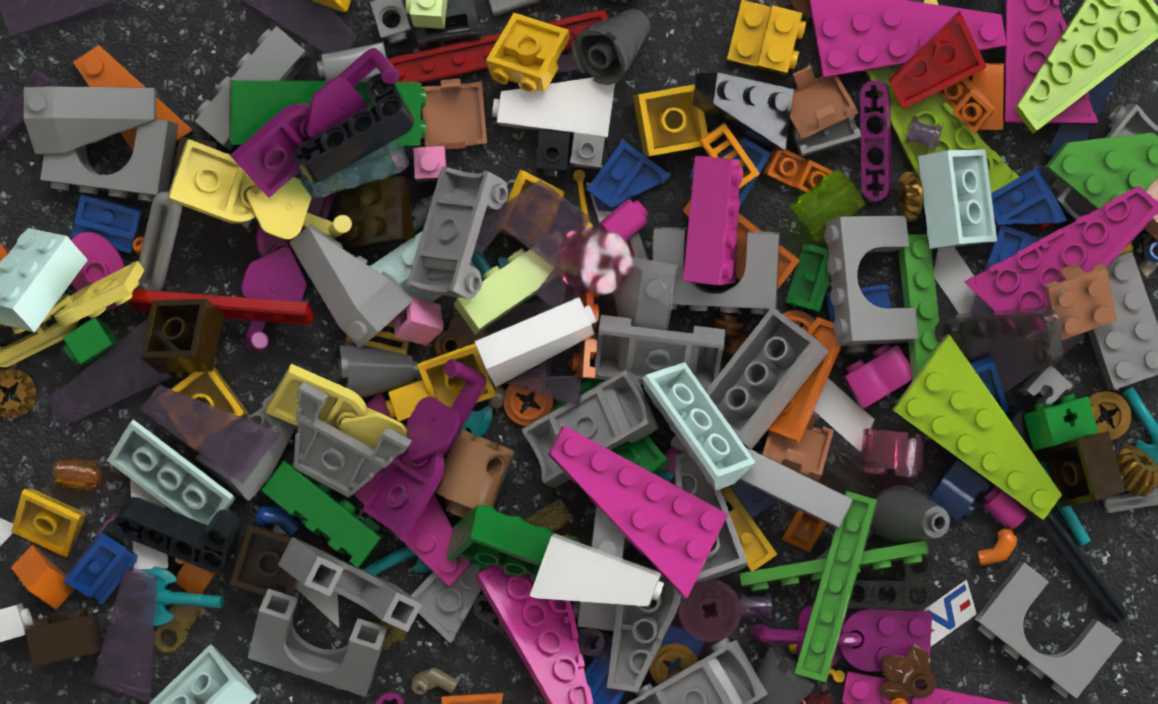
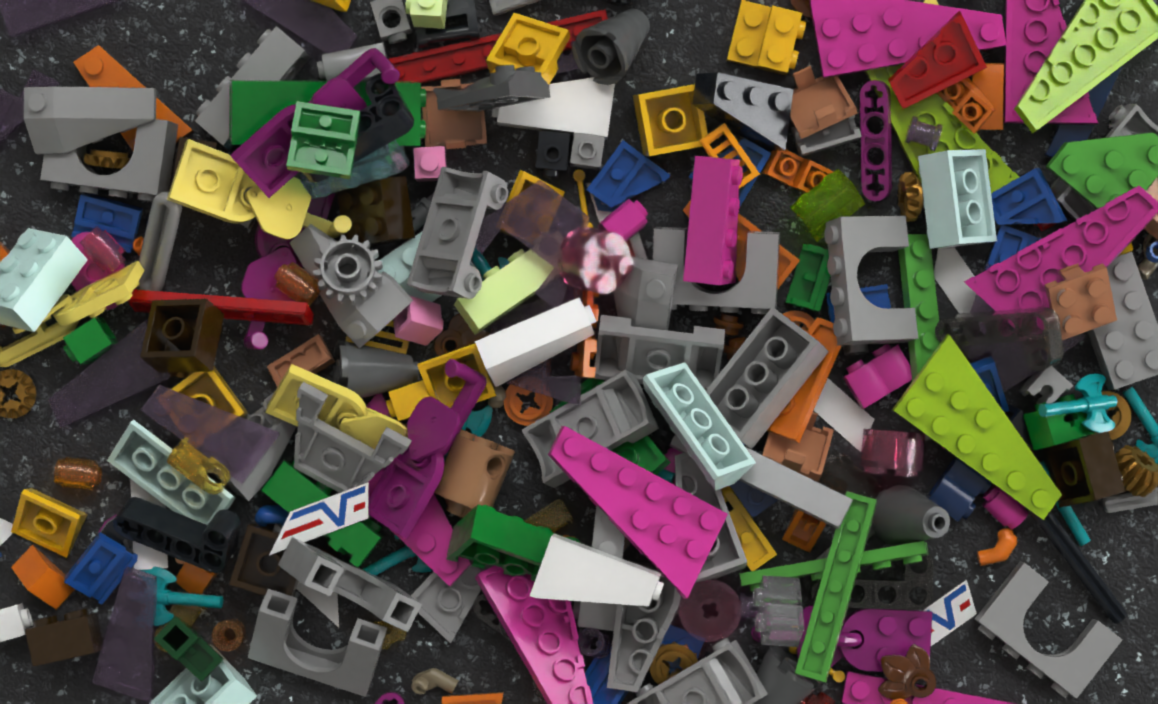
(103, 249): none -> clear pink brick
(106, 159): none -> pearl gold gear
(189, 648): none -> dark green brick
(196, 466): none -> clear yellow piece
(220, 639): none -> clear orange brick
(297, 283): none -> clear orange brick
(310, 356): none -> nougat plate
(323, 140): none -> green slope
(324, 516): none -> white sticker
(341, 254): none -> light grey gear
(499, 90): none -> dark grey slope
(778, 615): none -> clear piece
(1092, 403): none -> teal piece

